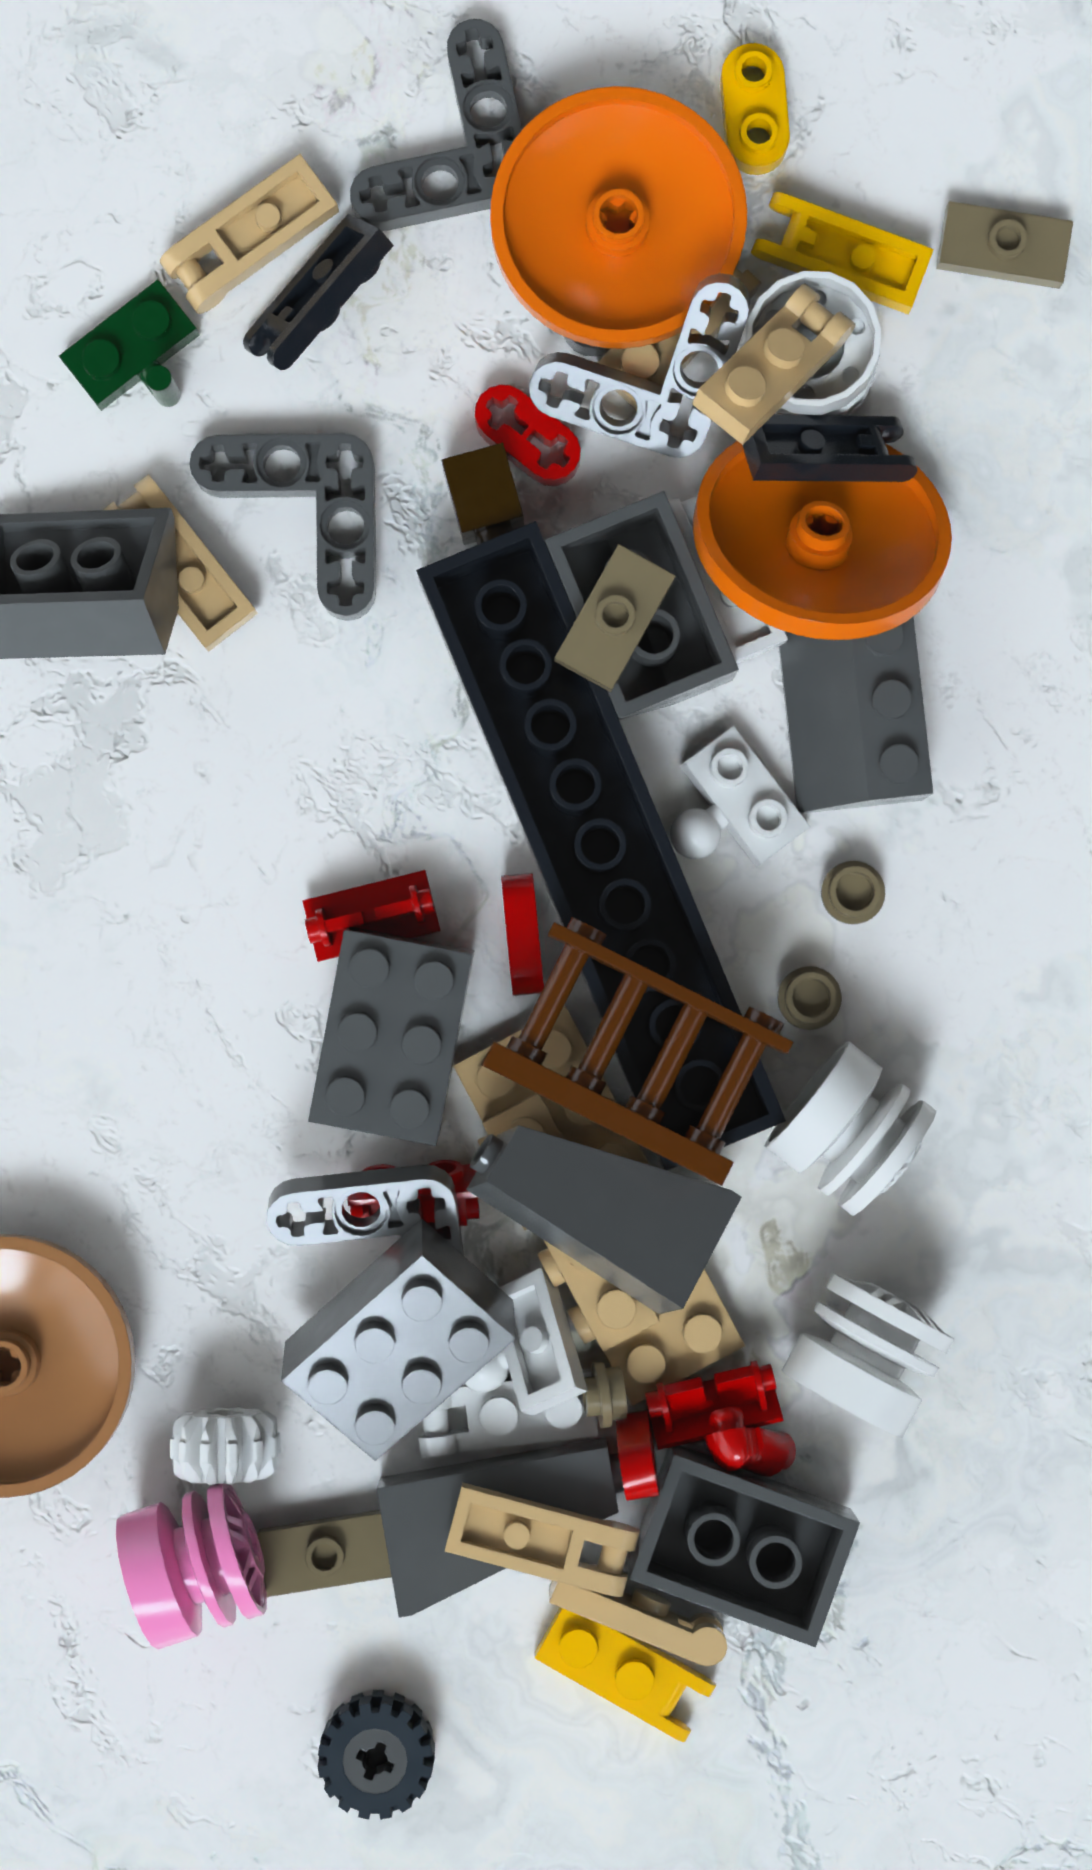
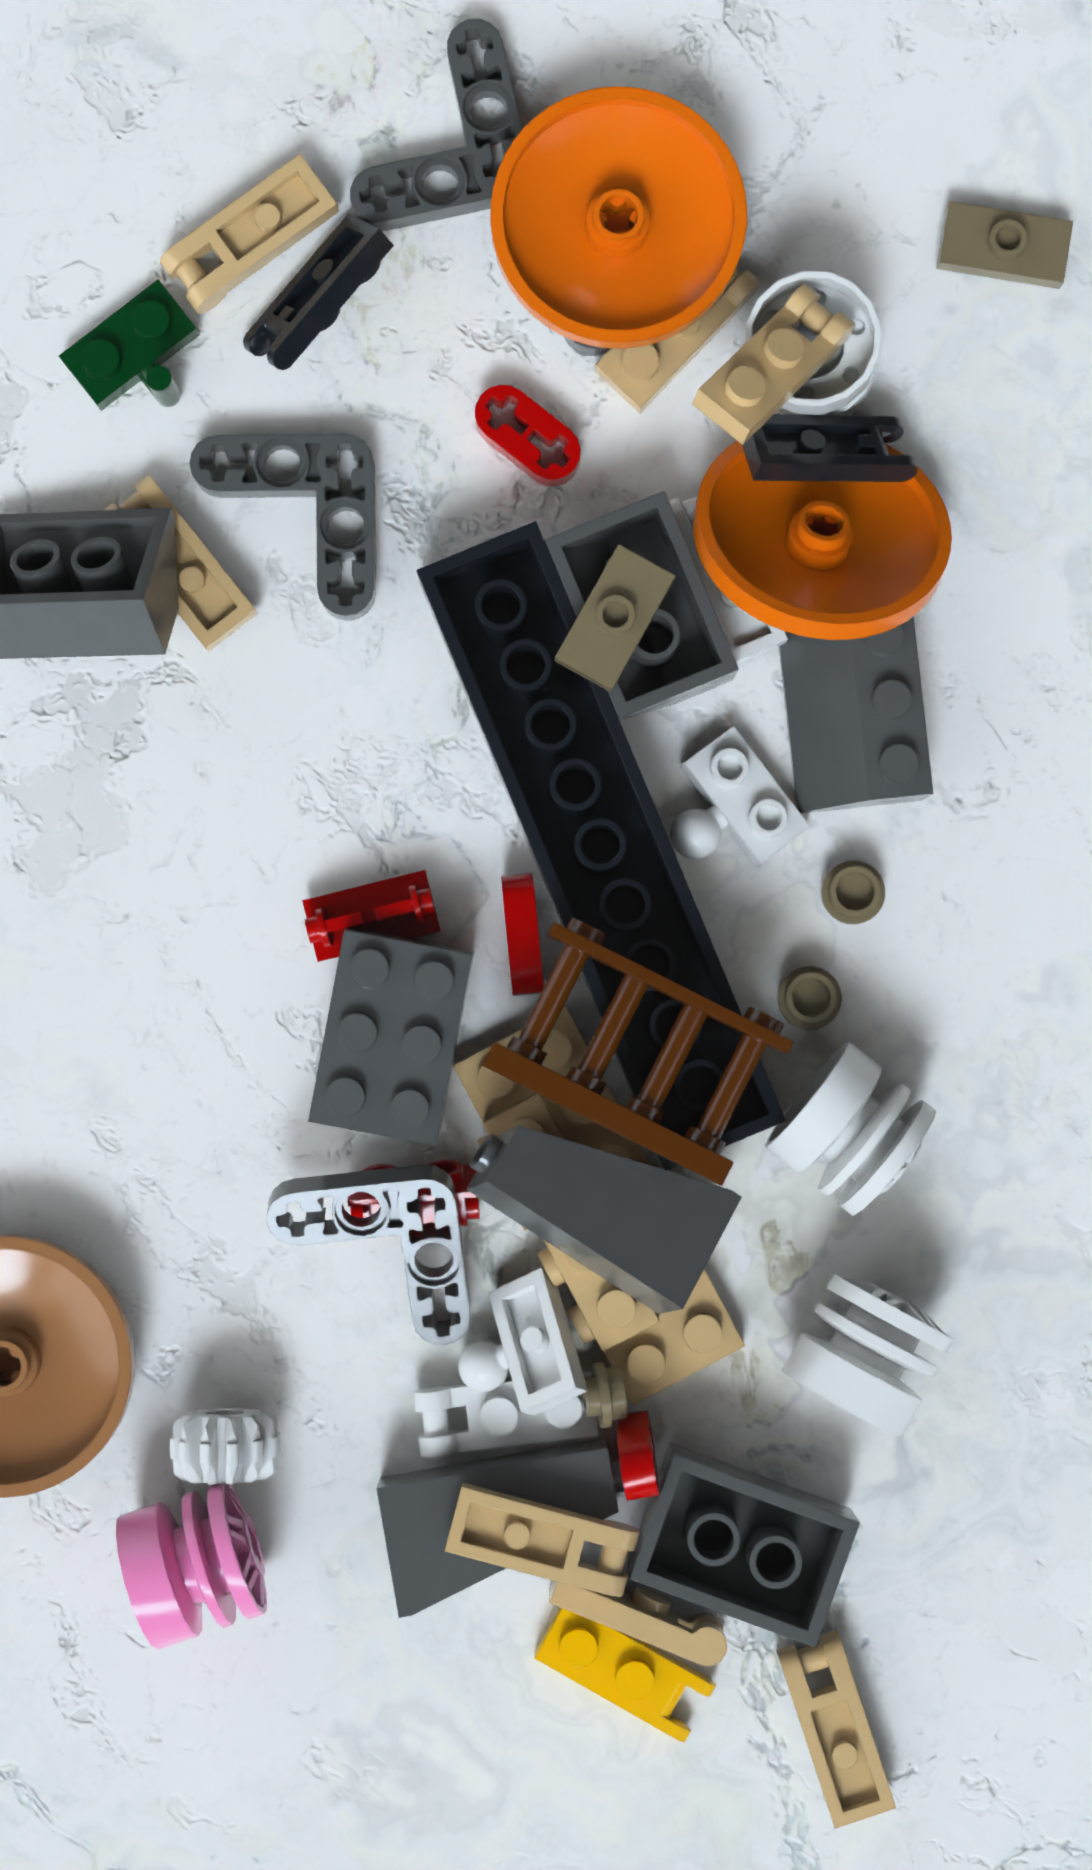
(324, 1553): dark tan plate -> none
(384, 1730): black wheel -> none
(398, 1340): brick -> none
(483, 493): dark brown brick -> none
(652, 399): beam -> none
(683, 1408): red hinge -> none
(752, 1449): red arm -> none
(755, 106): yellow plate -> none
(824, 241): yellow hinge -> none
(837, 1732): none -> tan plate

